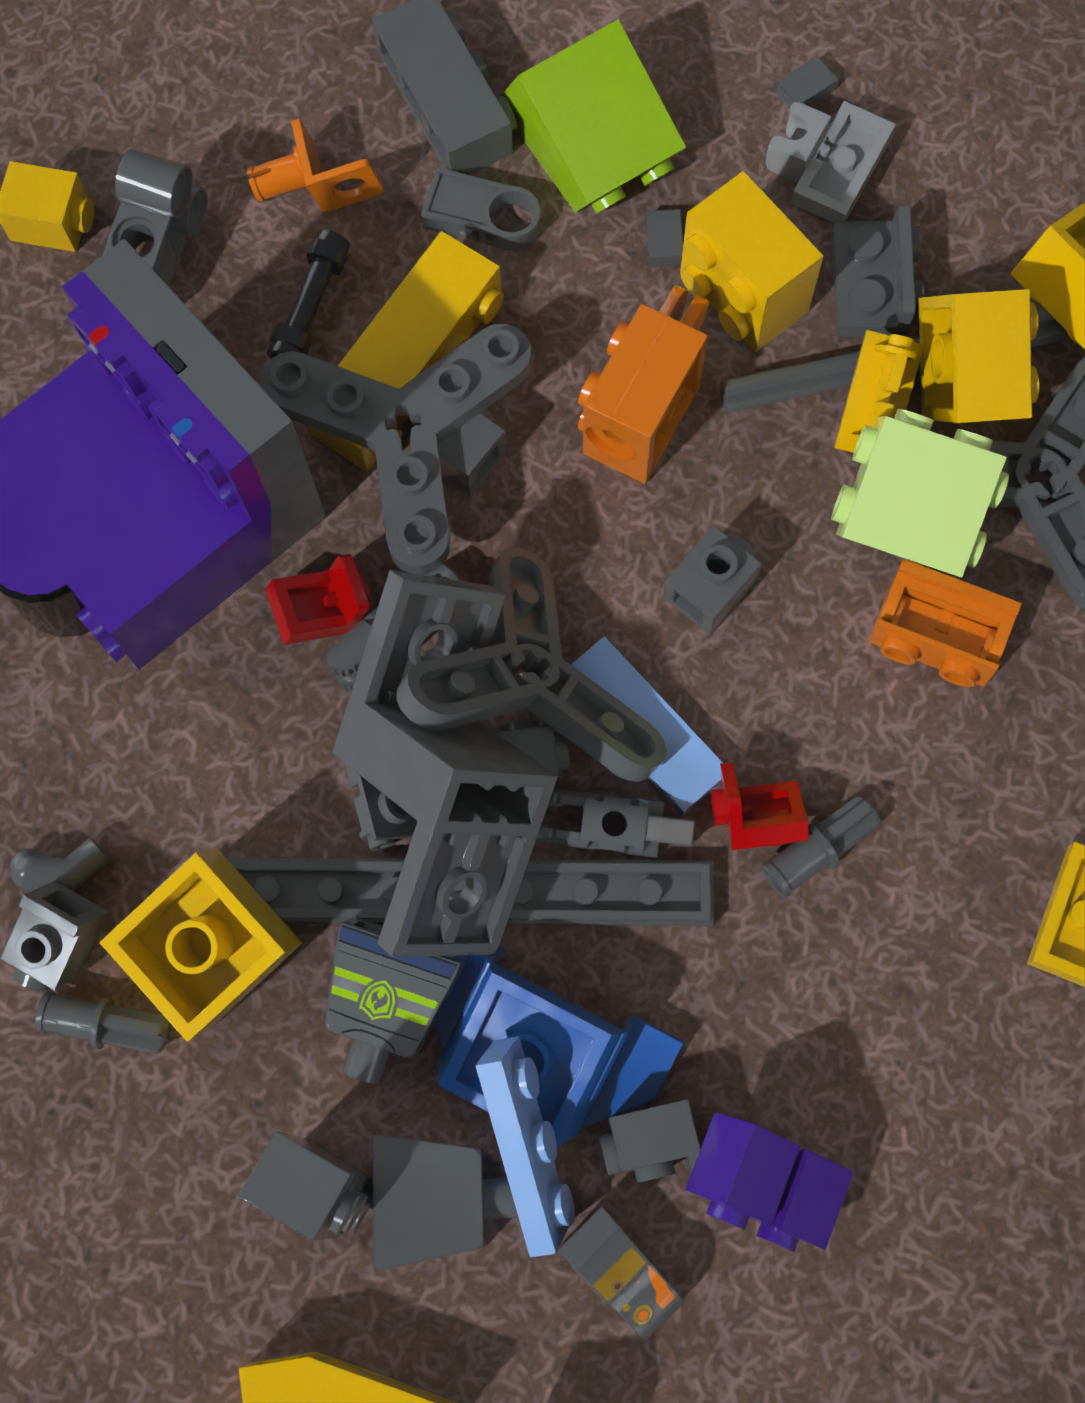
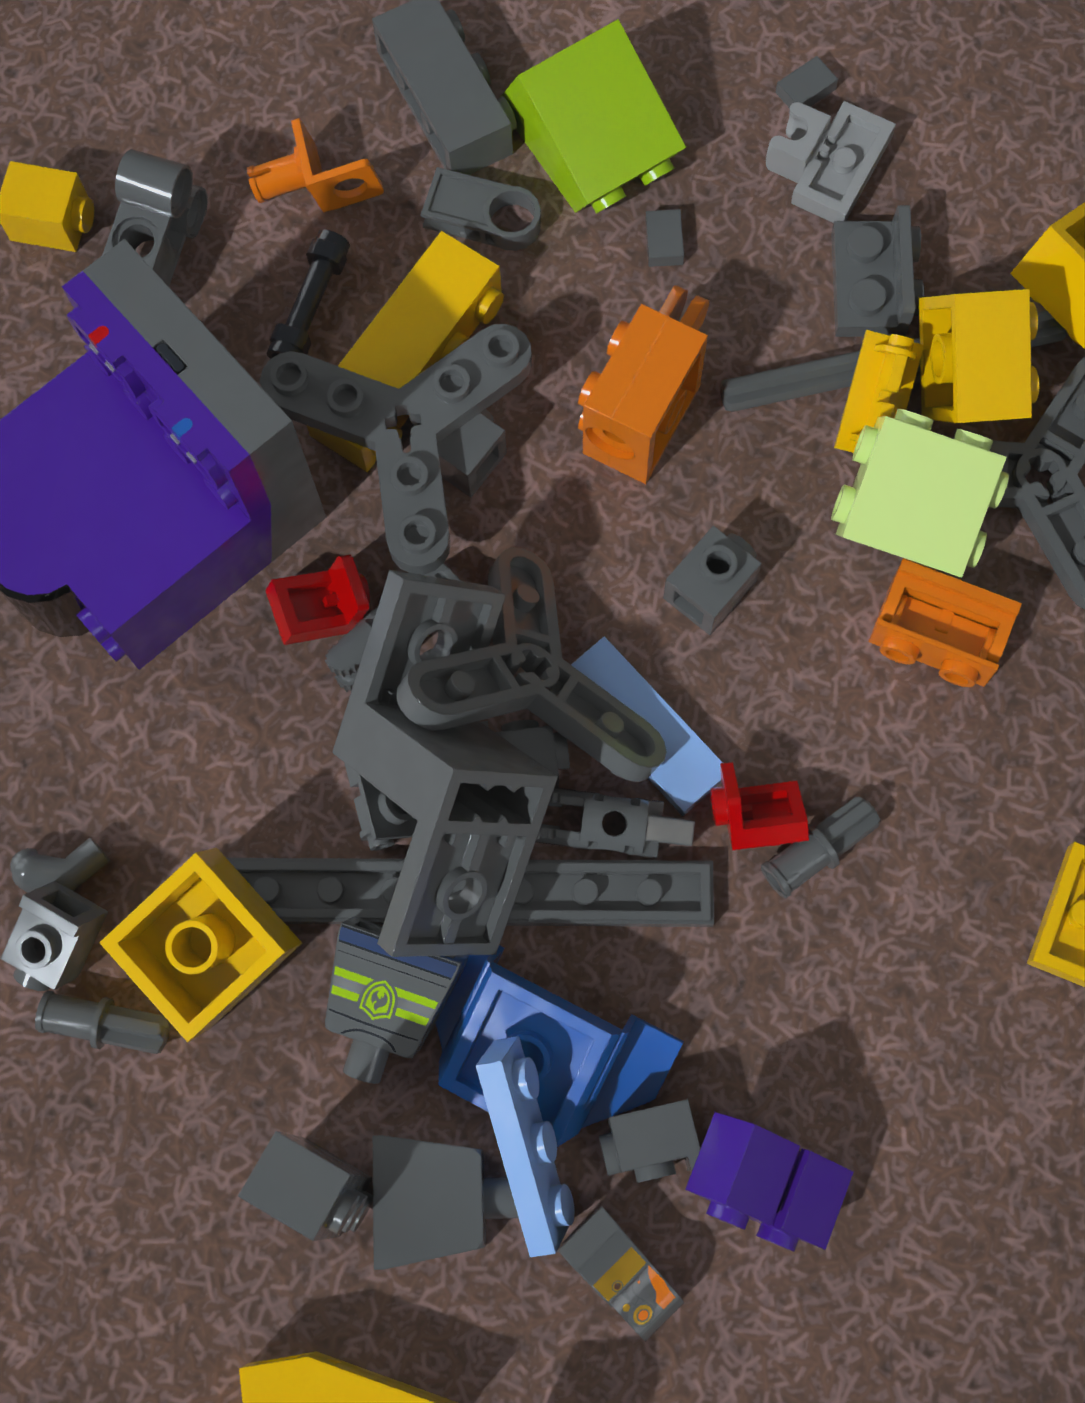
(748, 262): yellow brick -> none

